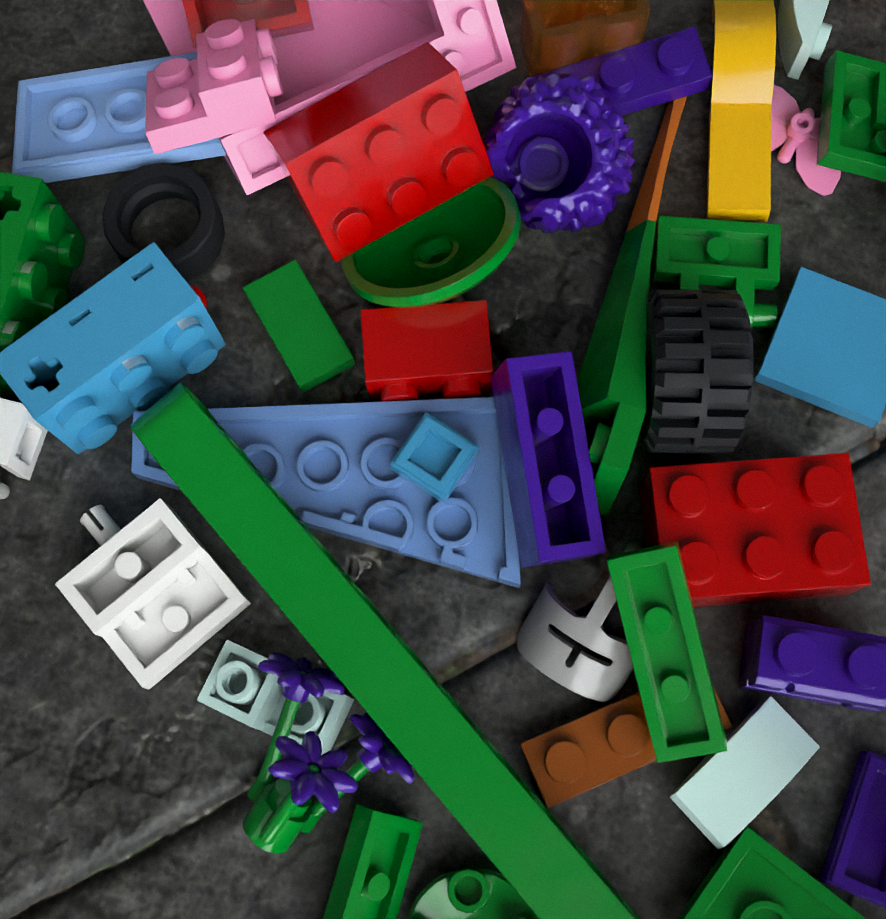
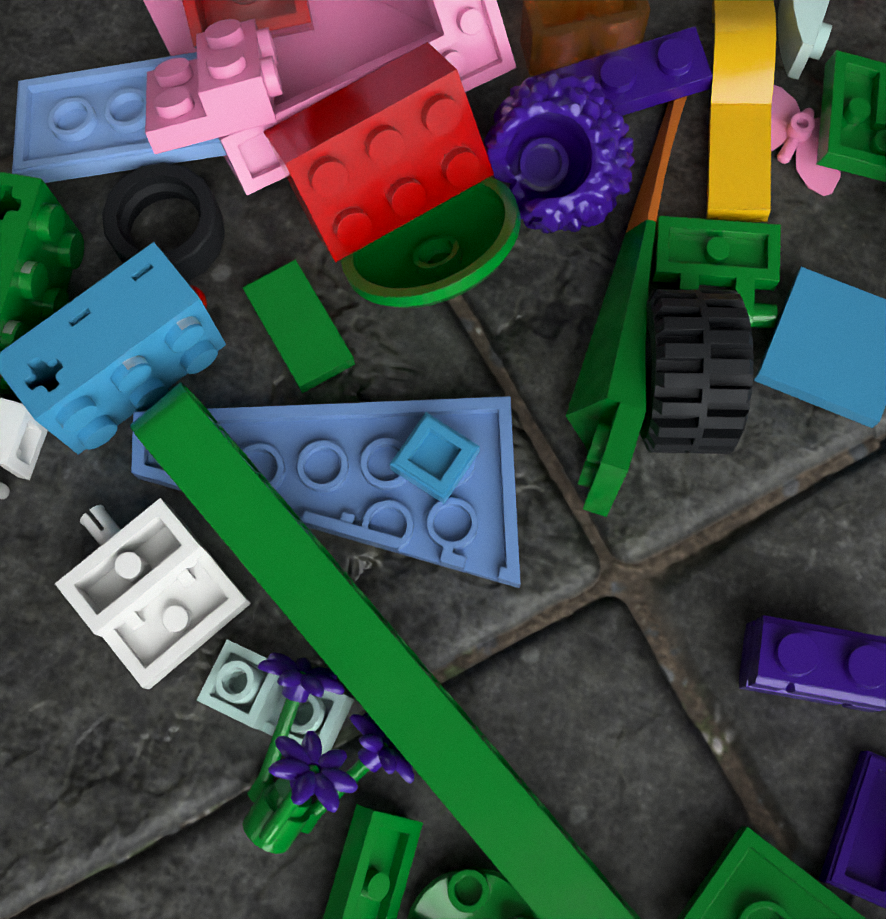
(427, 351): red brick -> none
(547, 459): dark purple brick -> none
(549, 651): light grey helmet -> none
(593, 750): dark orange plate -> none
(667, 652): green plate -> none
(739, 783): light aqua slope -> none
(760, 527): red brick -> none

